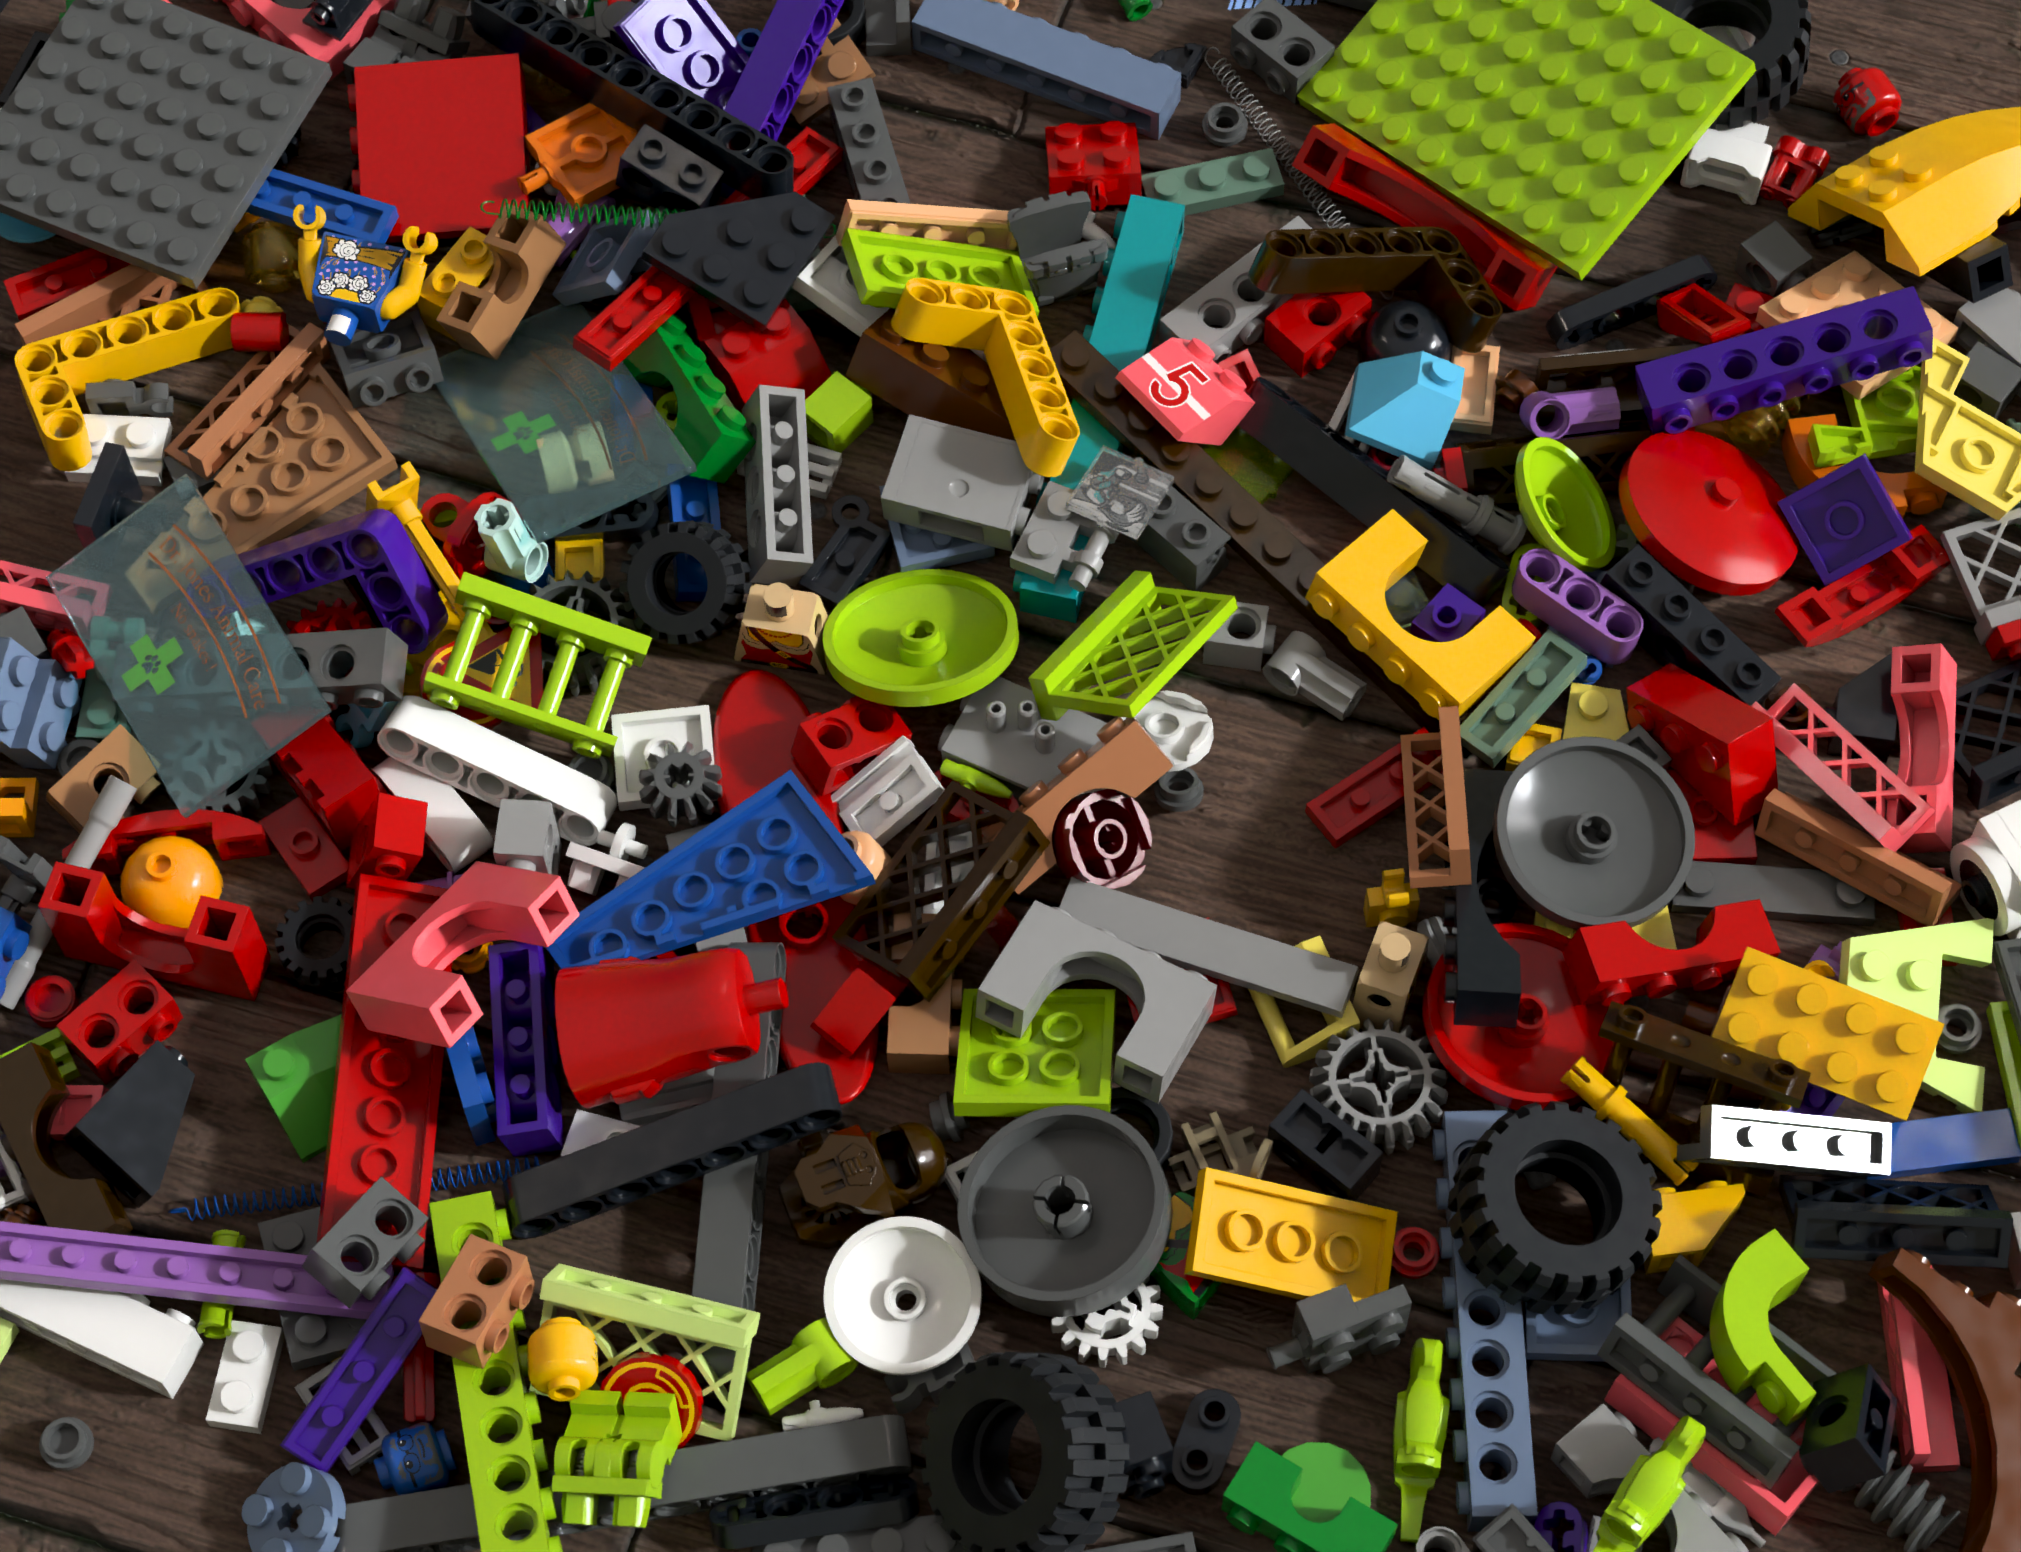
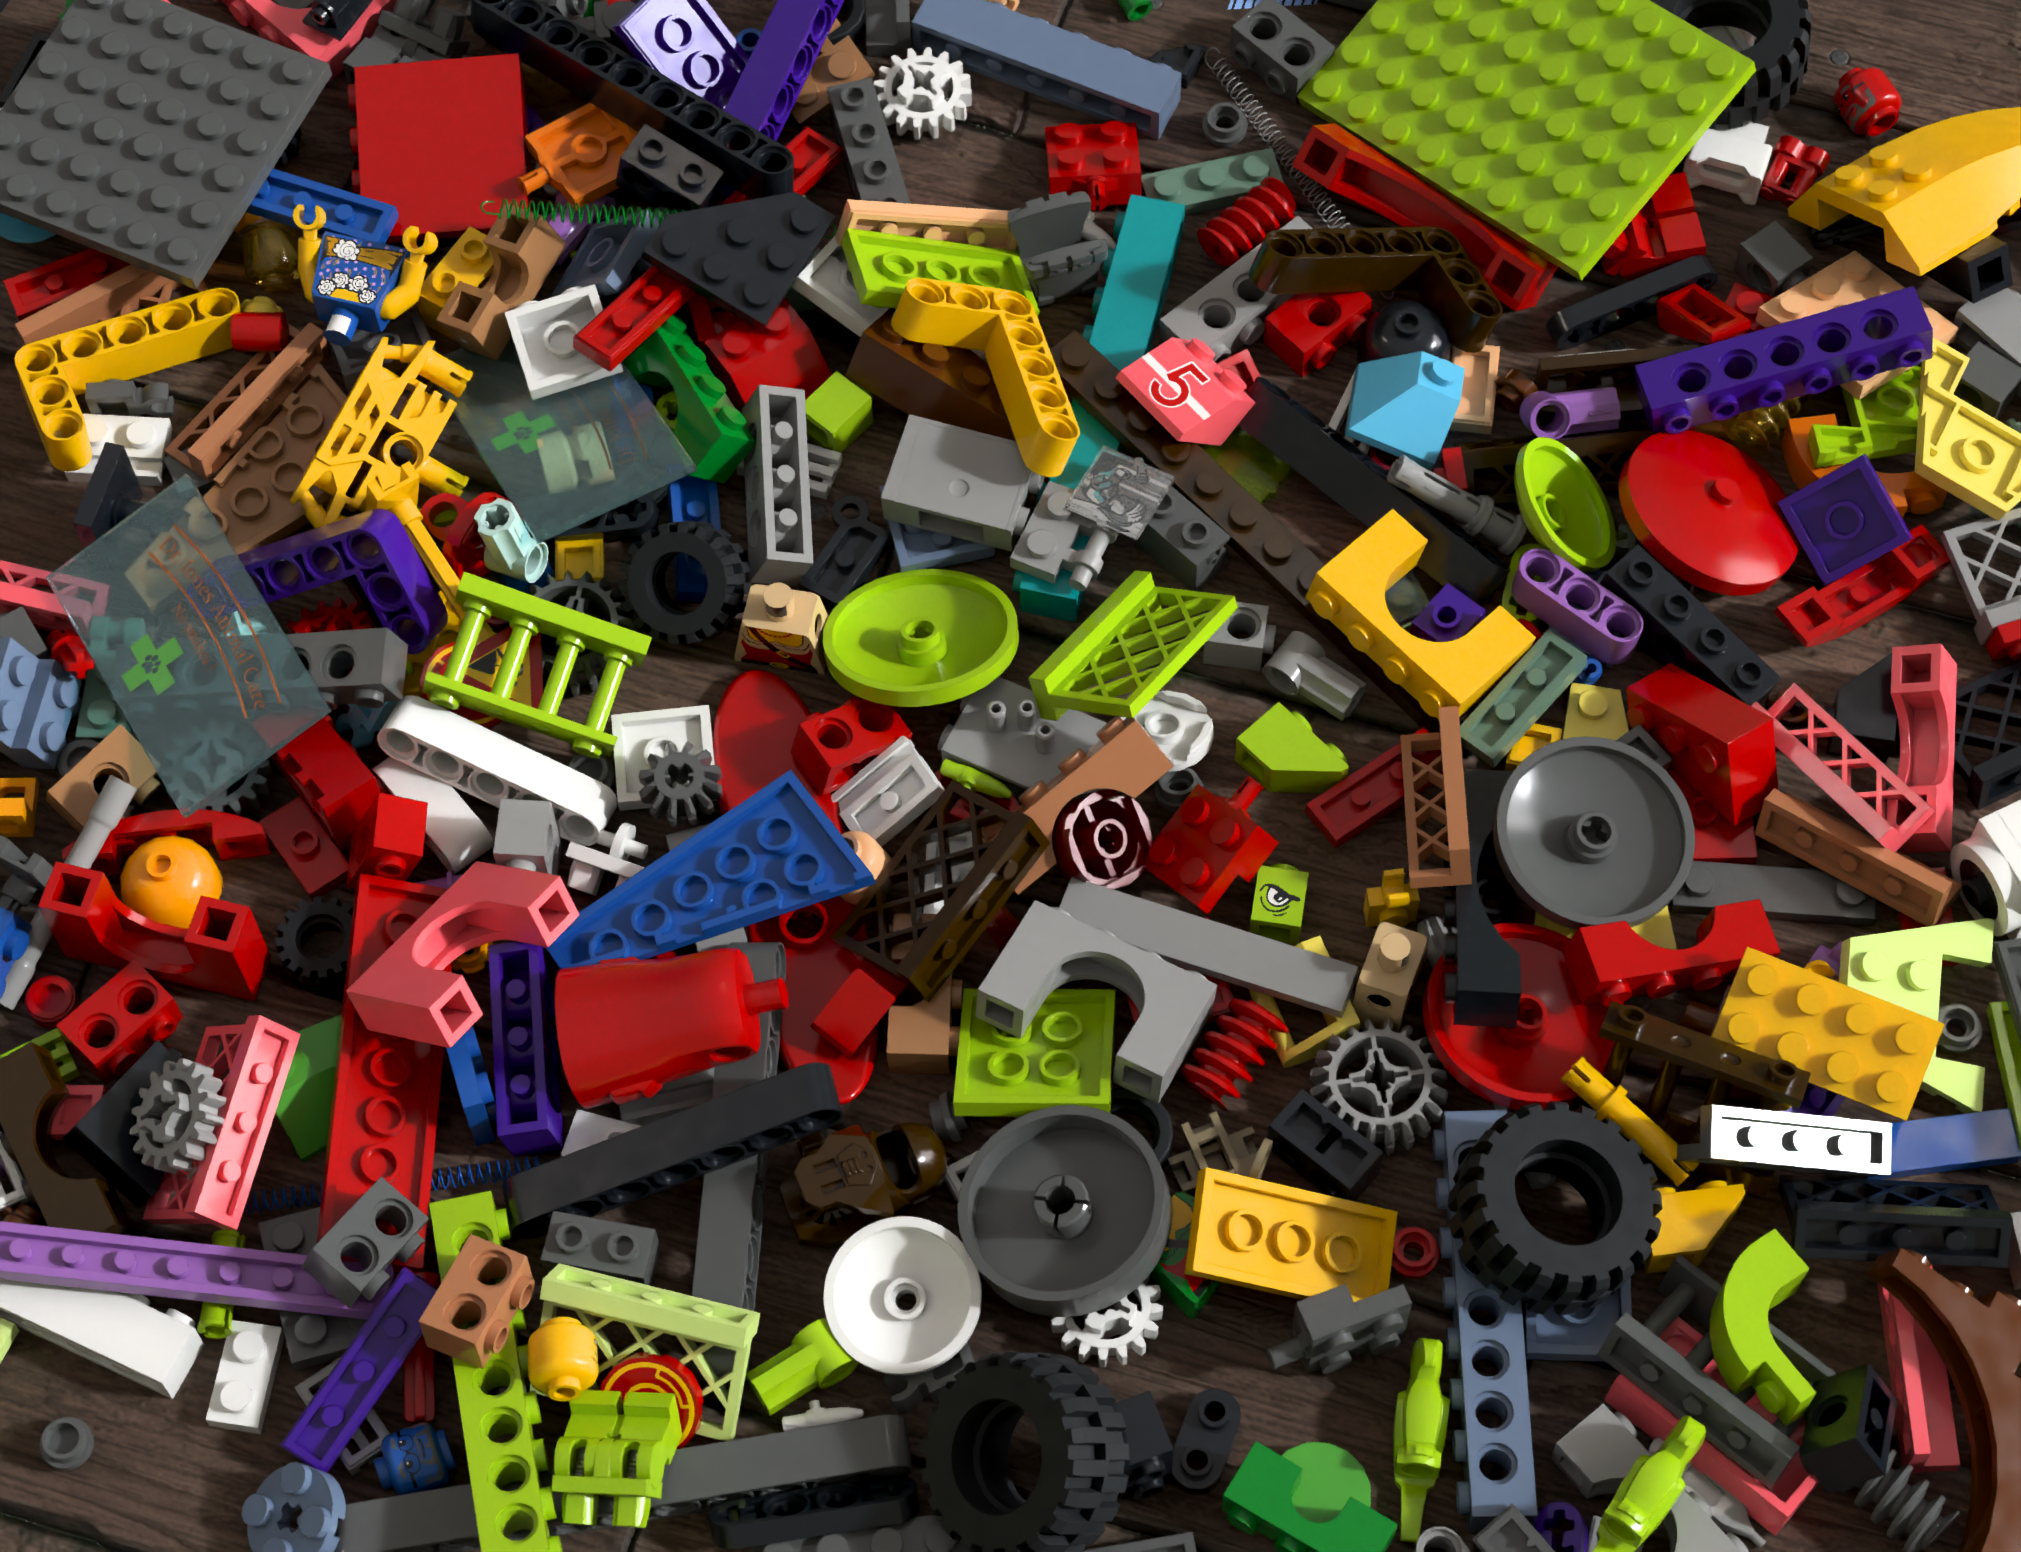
(177, 1116): none -> light grey gear
(258, 1065): none -> coral fence
(367, 413): none -> yellow piece
(545, 336): none -> white plate
(602, 1247): none -> dark grey brick
(923, 93): none -> white gear
(1210, 845): none -> red plate
(1232, 1051): none -> red piece
(1247, 222): none -> red piece
(1279, 903): none -> lime brick
(1288, 755): none -> lime slope
(1659, 234): none -> red hips

